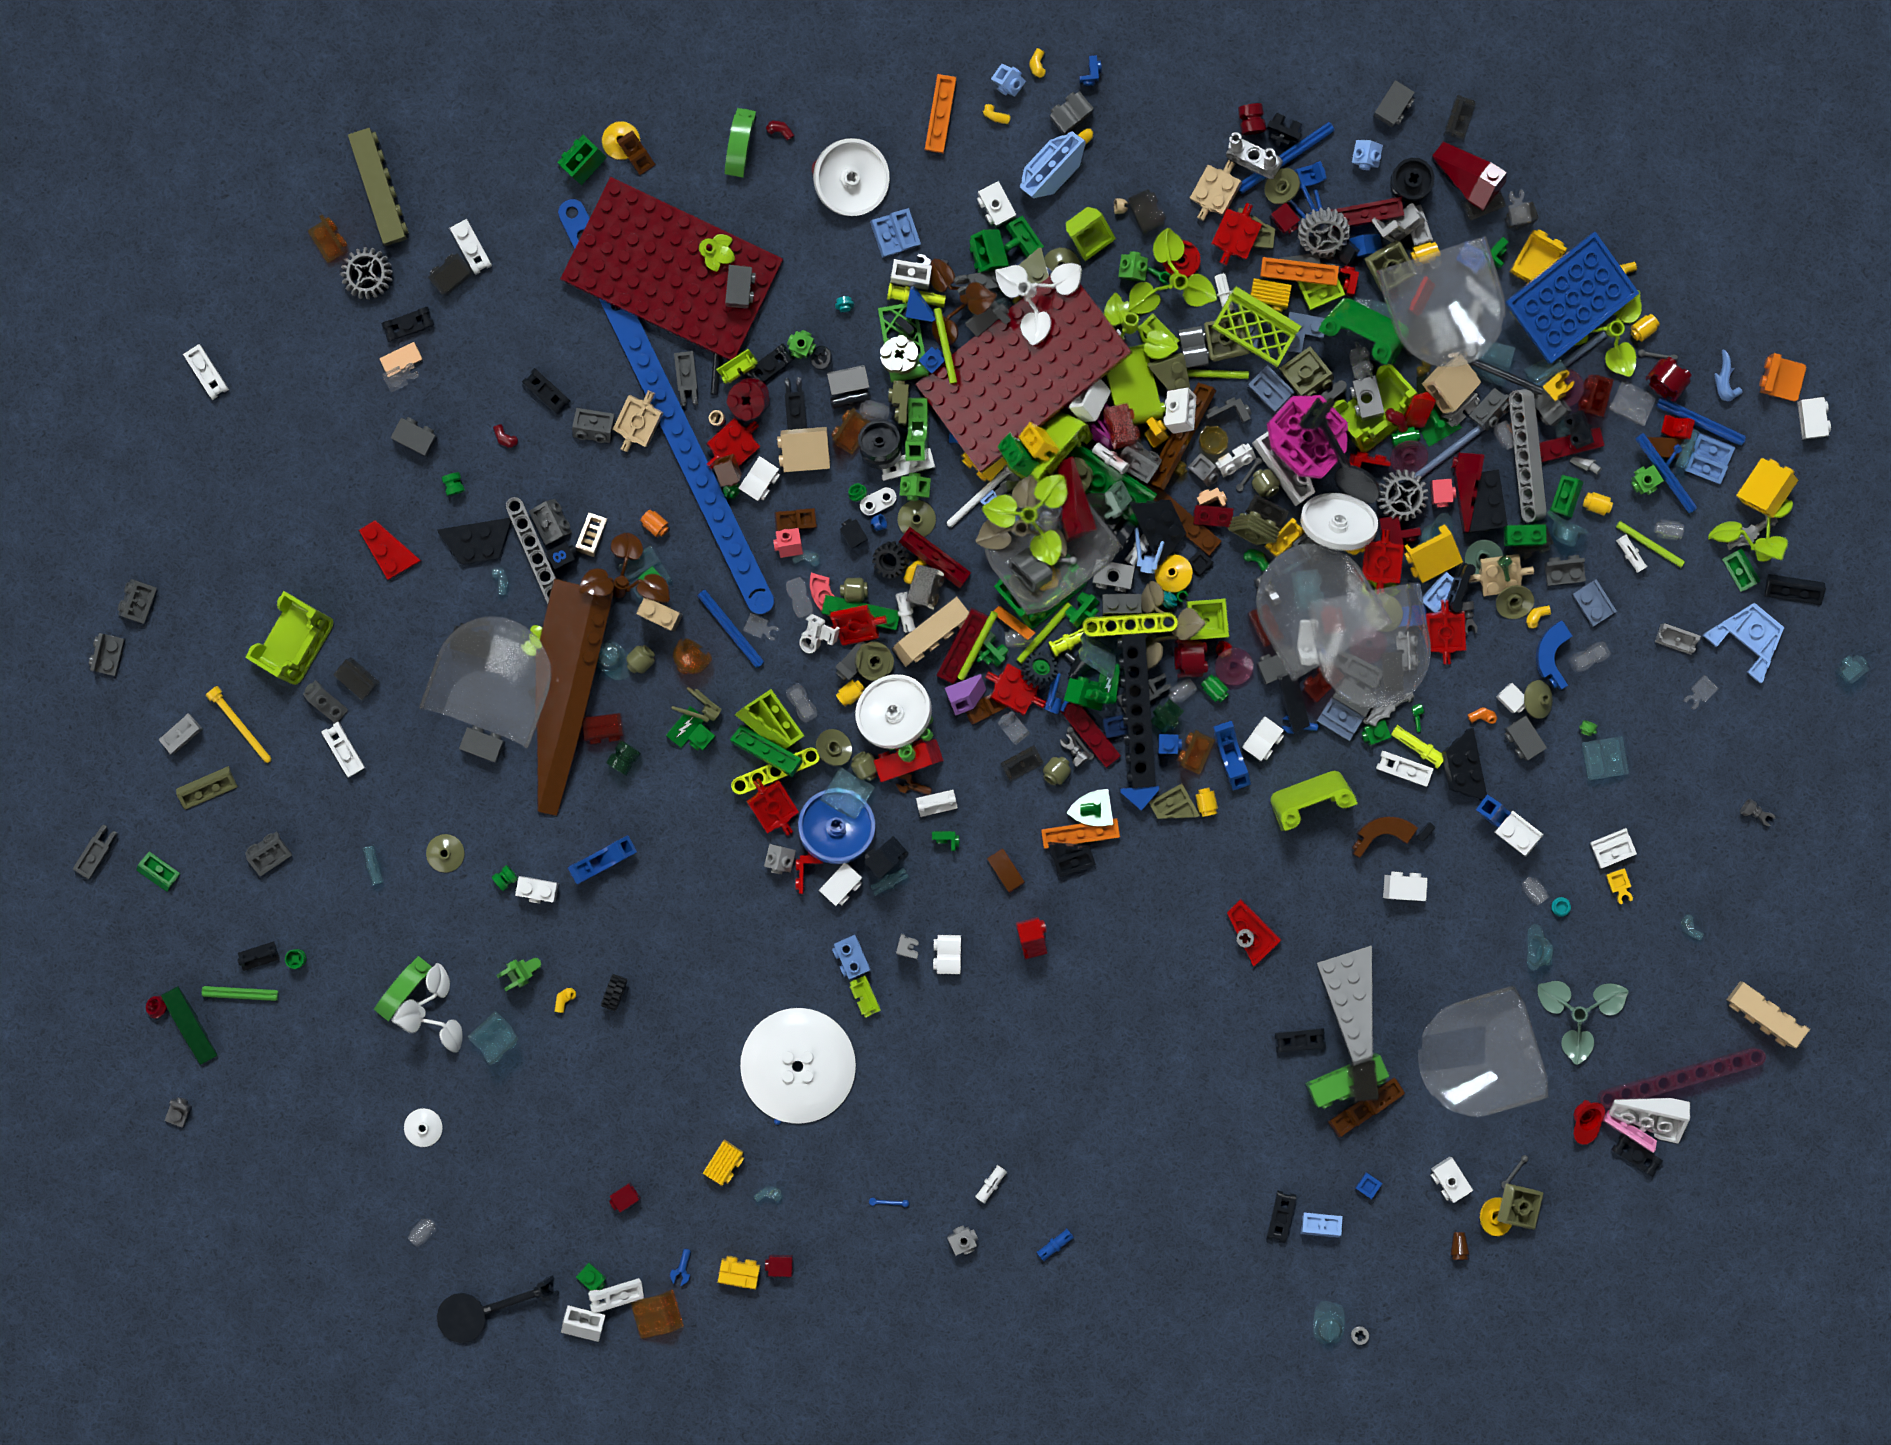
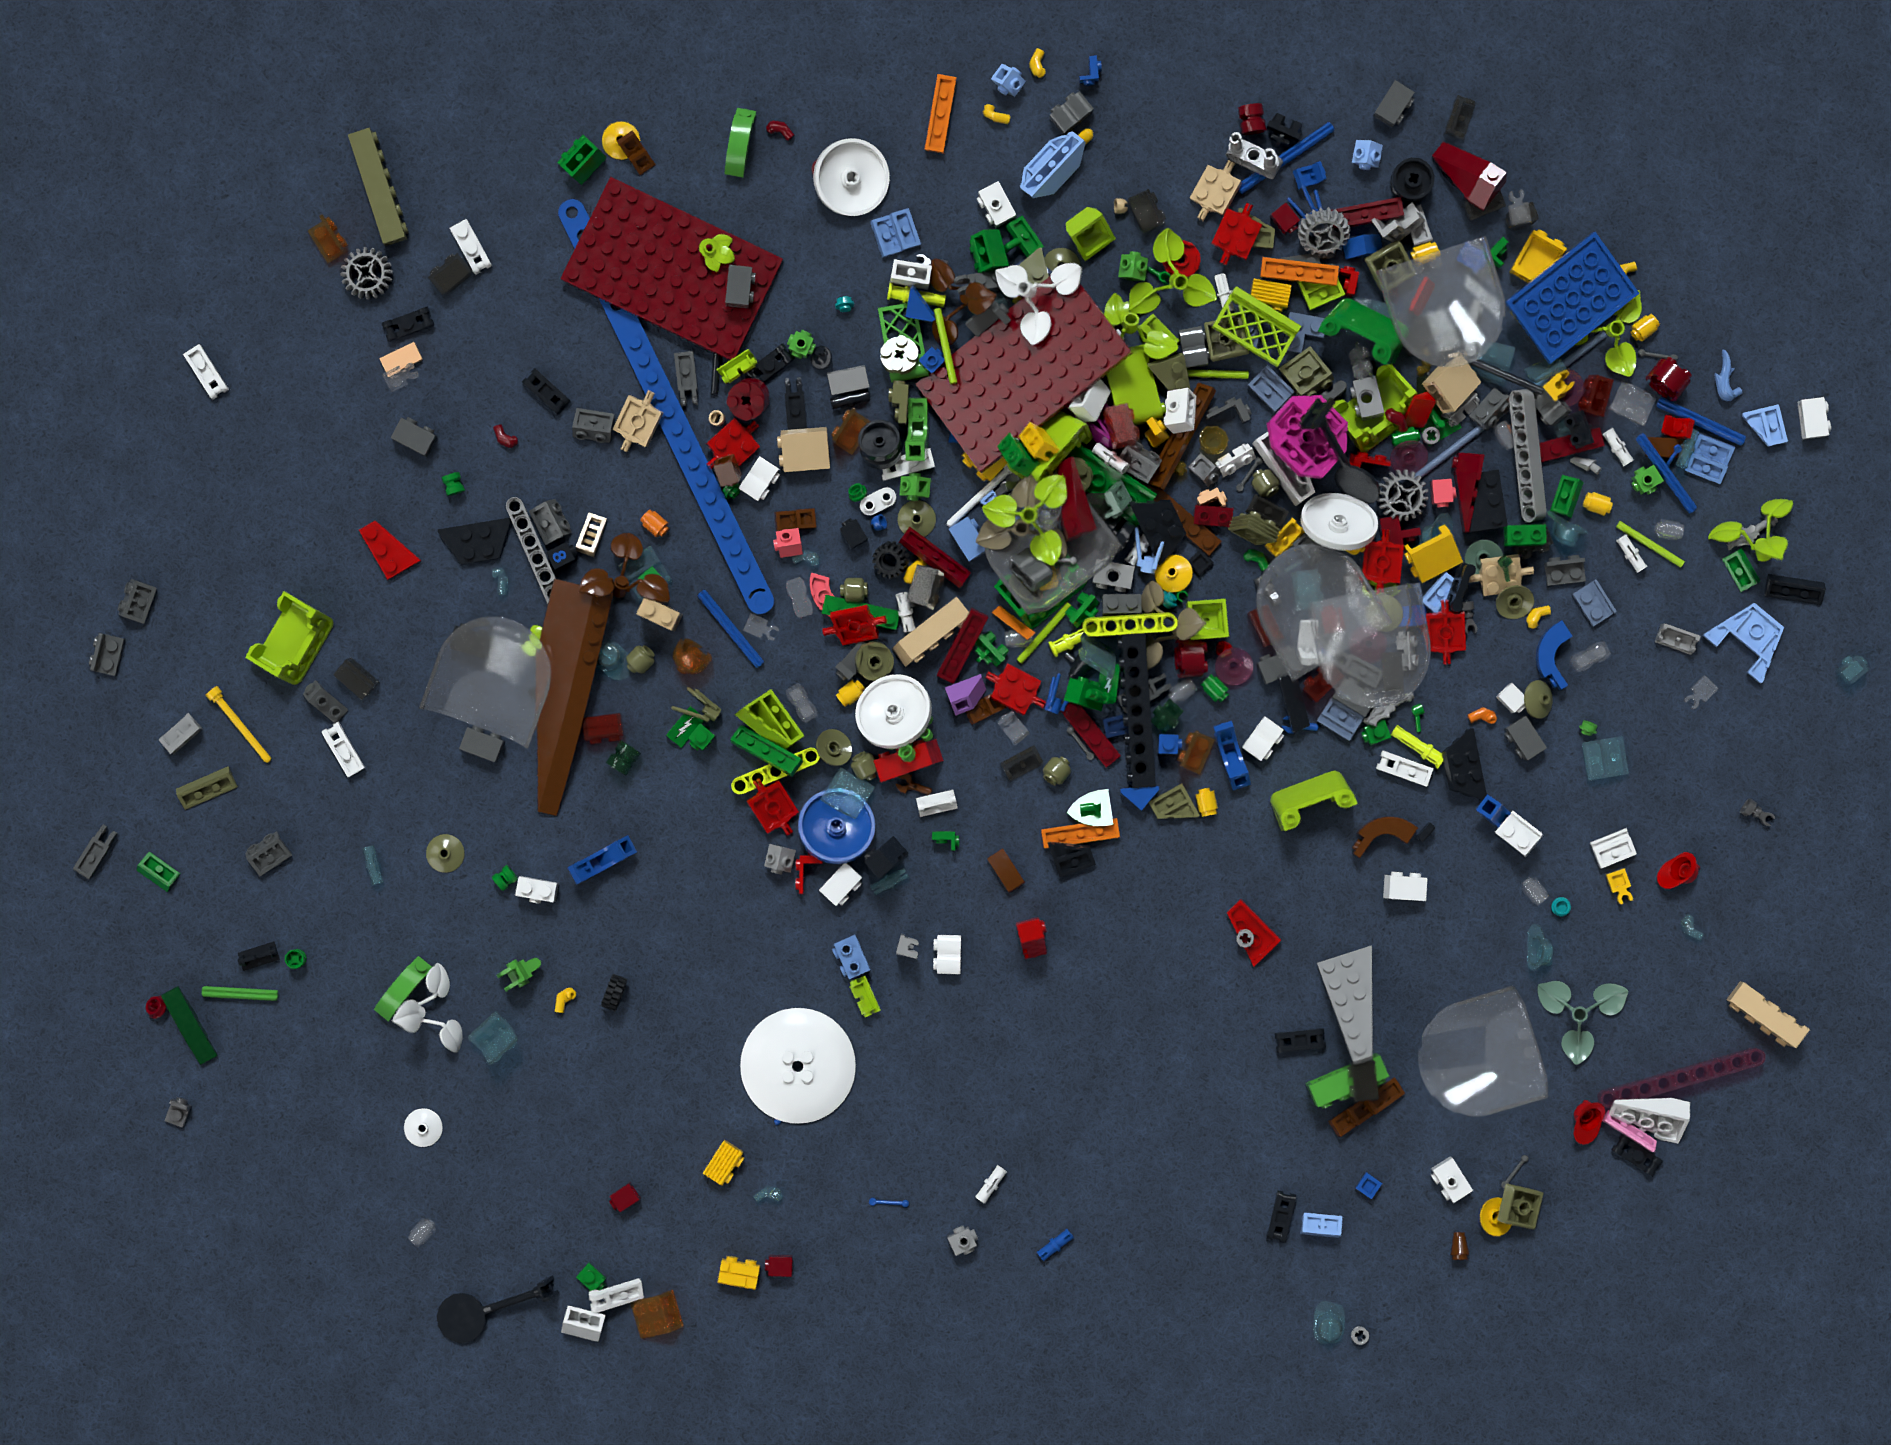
(682, 1268): blue bar -> none
(816, 632): white piece -> none
(874, 410): clear brick -> none
(905, 327): black tile -> none
(965, 534): none -> medium blue brick
(977, 646): lime bar -> none
(1039, 670): black wheel -> none
(1081, 757): flat silver piece -> none
(1275, 187): olive dish -> none
(1347, 253): black tile -> none
(1425, 435): none -> light grey bush
(1618, 447): none -> white pin
(1677, 871): none -> red piece
(1767, 424): none -> light blue wing
(1767, 487): yellow brick -> none
(1782, 377): orange bracket -> none

